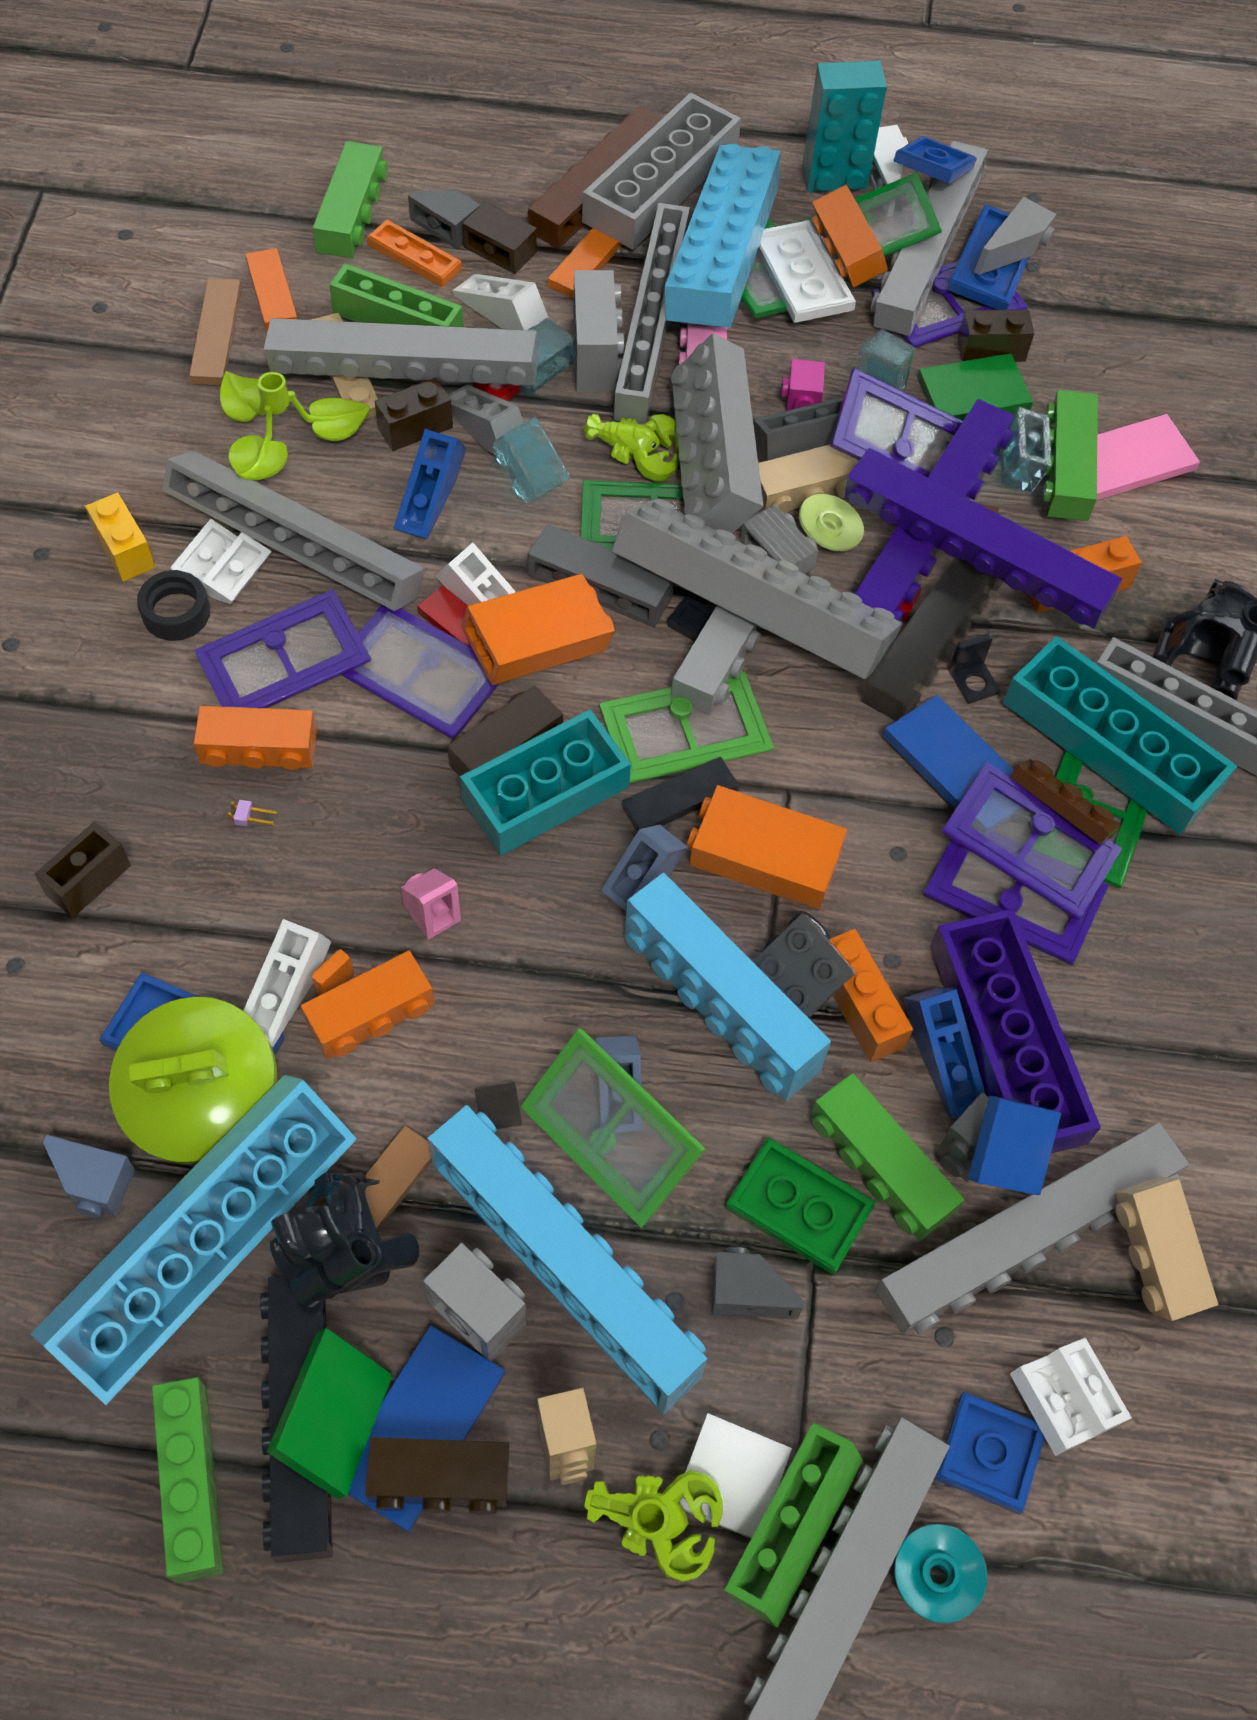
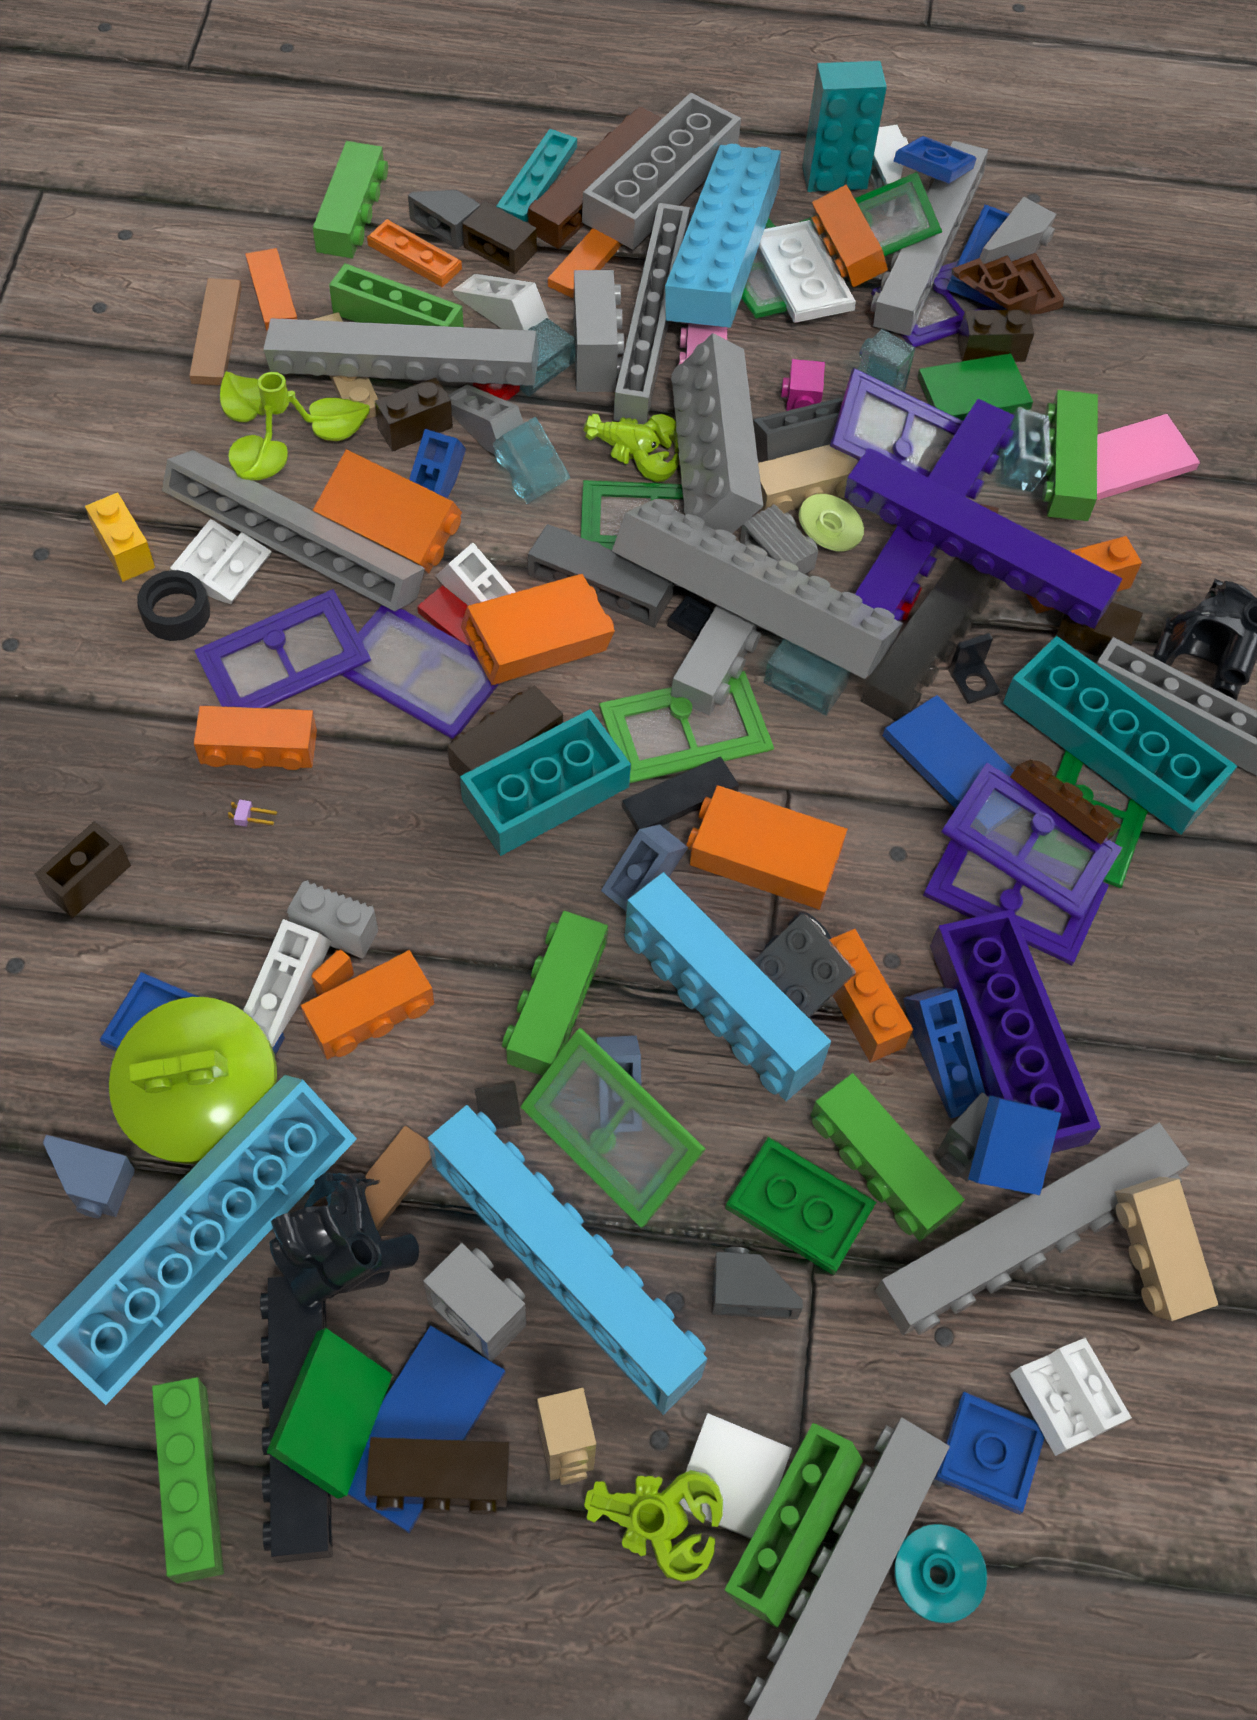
(338, 918): none -> light grey brick
(389, 510): none -> orange brick
(432, 901): bright pink slope -> none
(538, 173): none -> teal plate
(557, 993): none -> bright green brick
(806, 677): none -> clear light blue brick
(1013, 284): none -> reddish brown slope
(1116, 622): none -> dark brown brick

